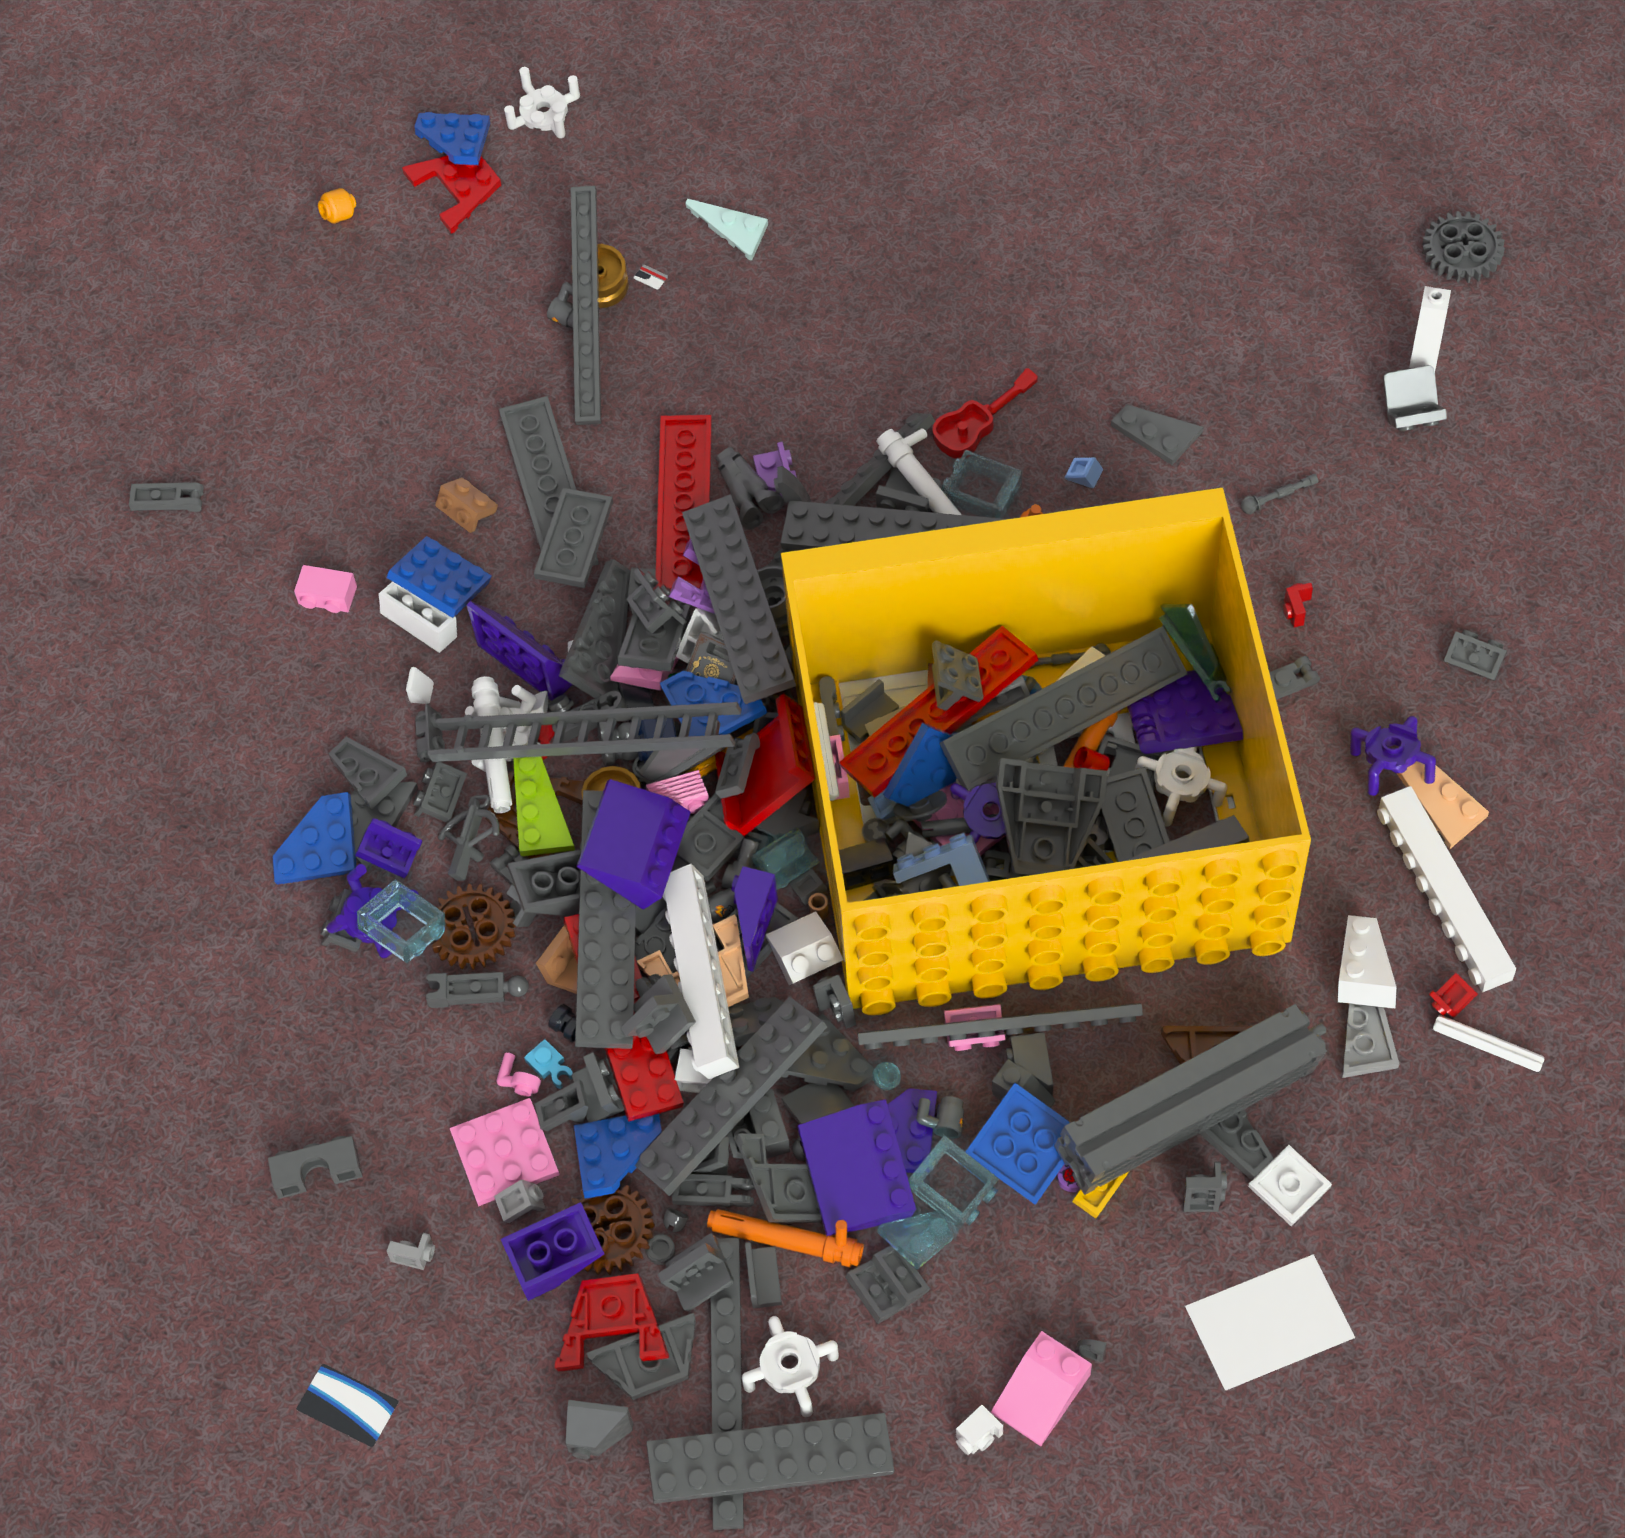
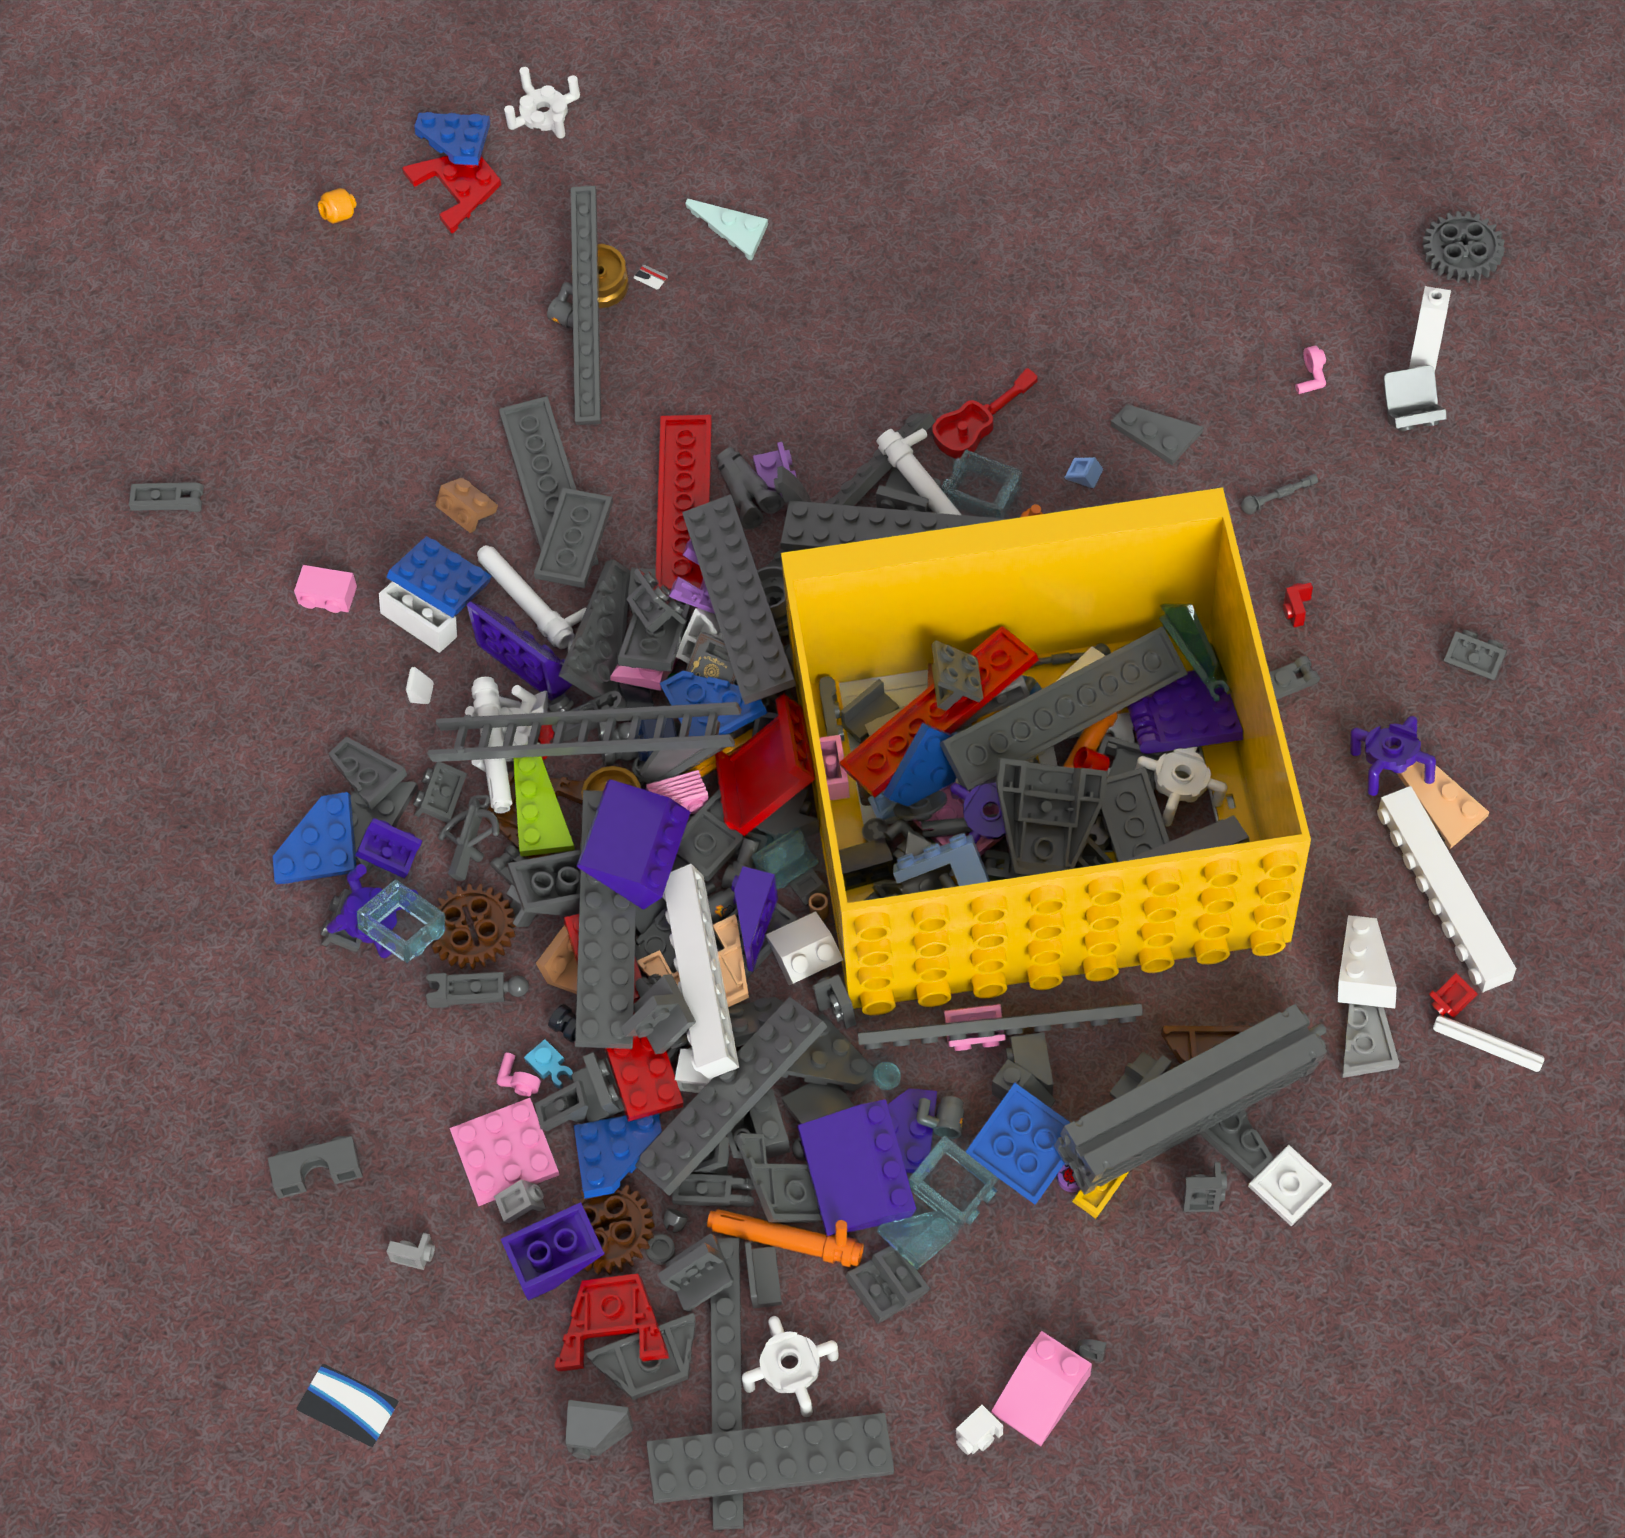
(427, 726): dark grey hinge -> none
(548, 622): none -> white cylinder
(737, 766): dark grey plate -> none
(826, 751): white axle -> none
(1141, 1071): none -> dark grey panel
(1269, 1322): white sticker -> none
(1314, 362): none -> bright pink plate

